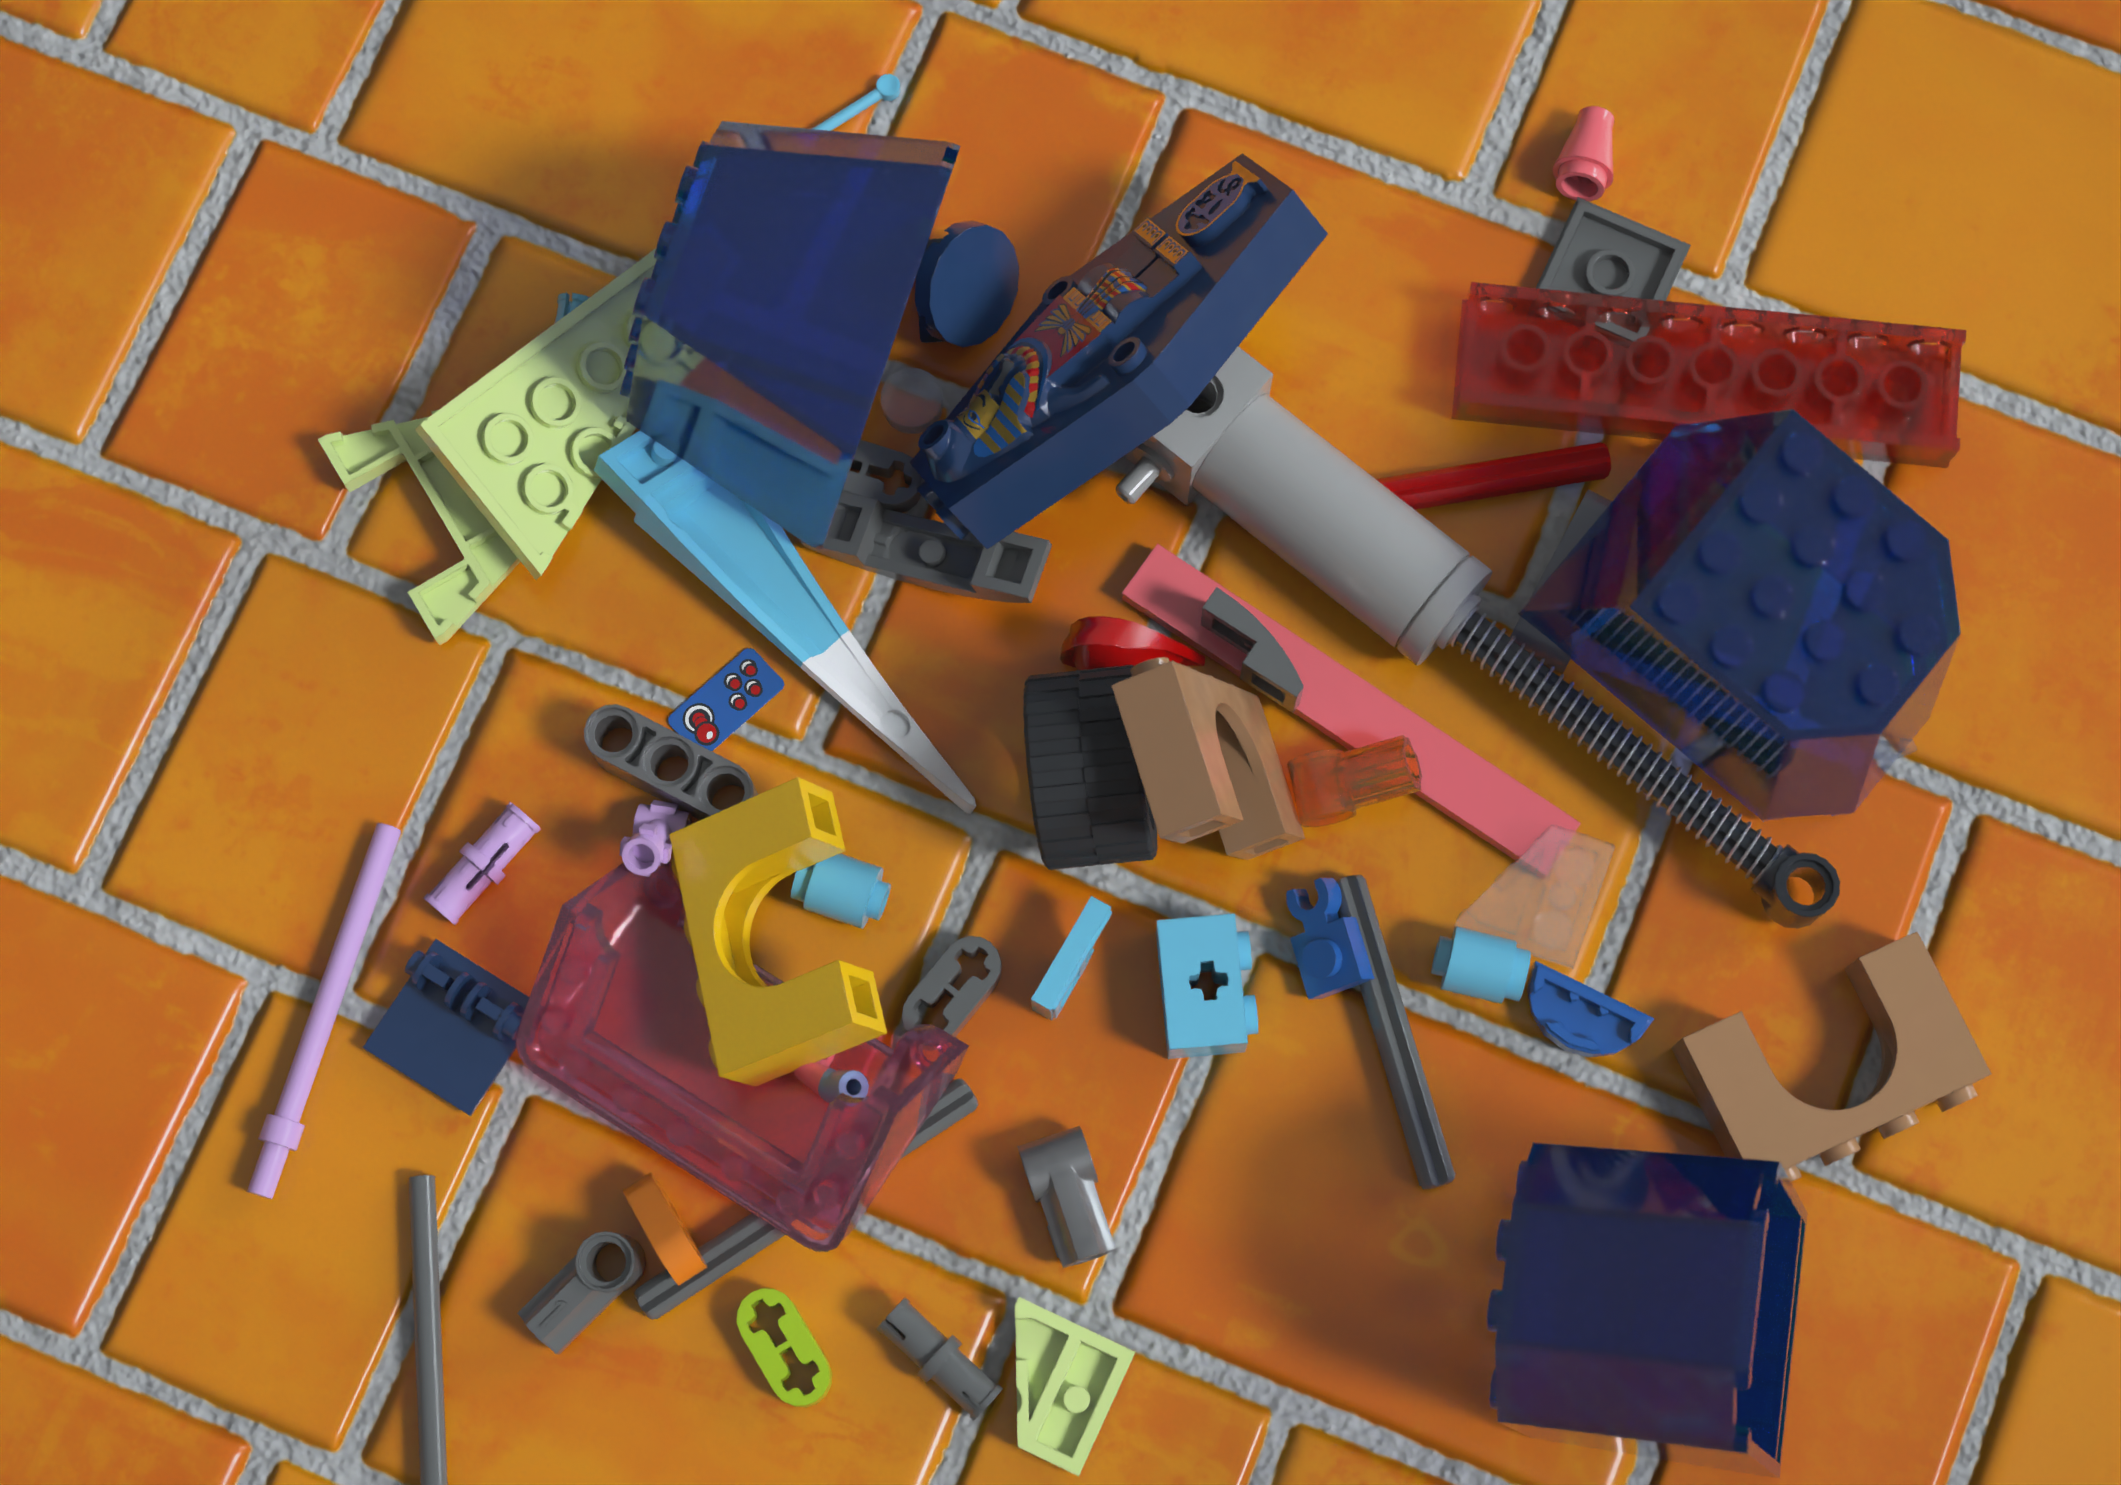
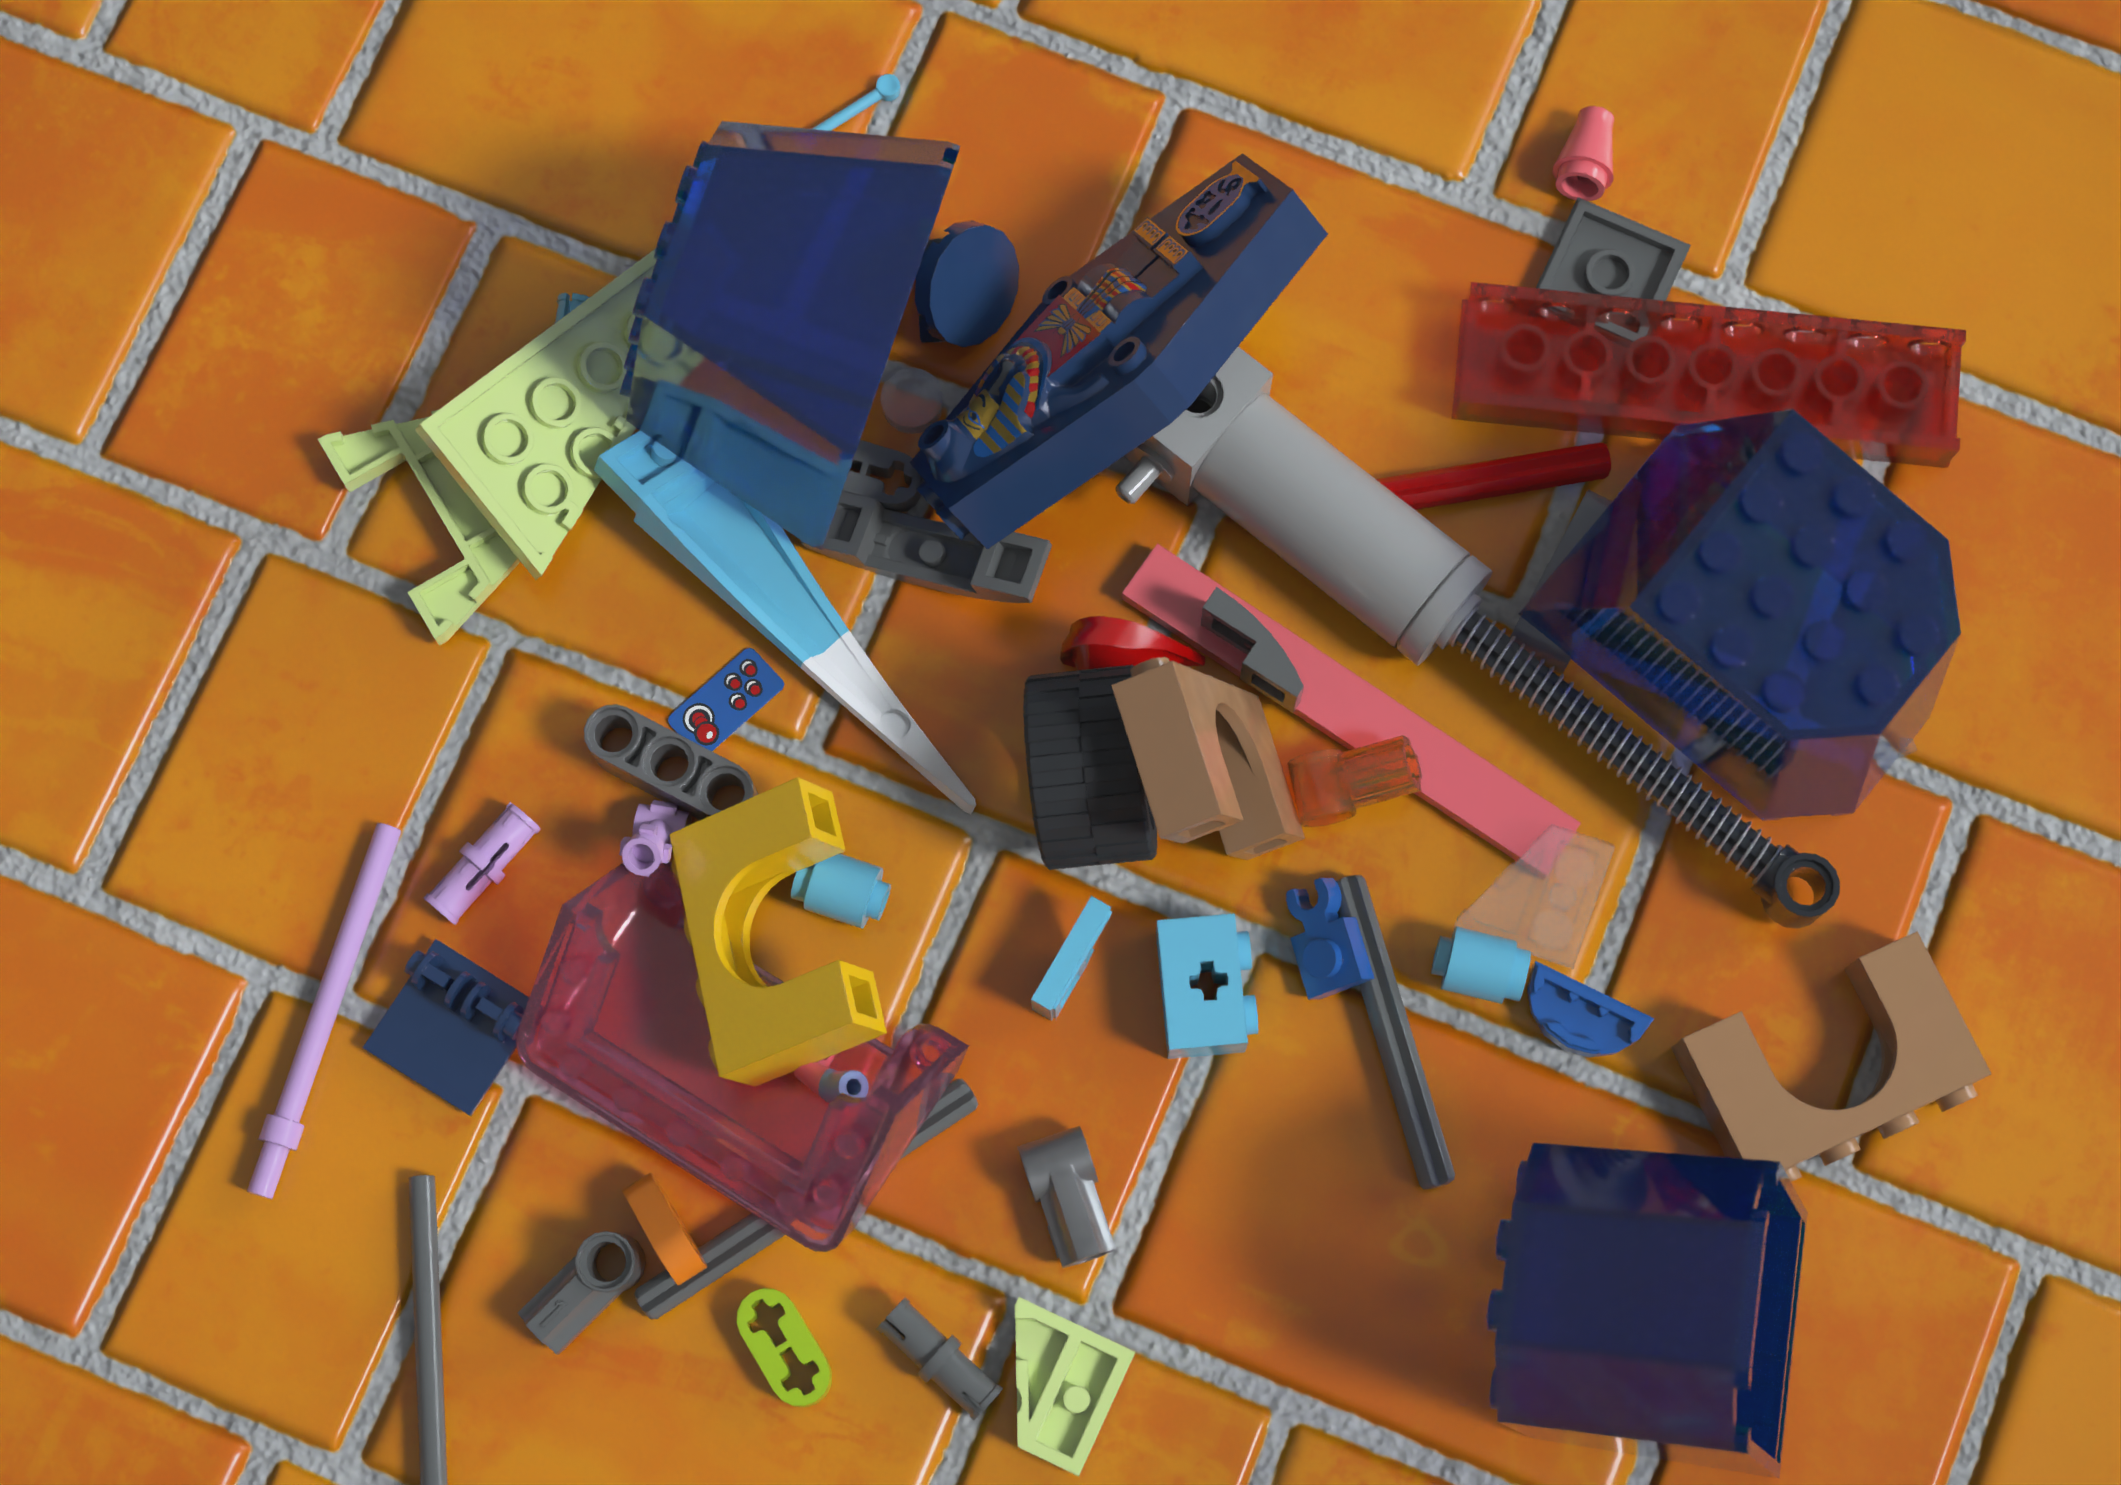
(944, 975): dark grey beam -> none

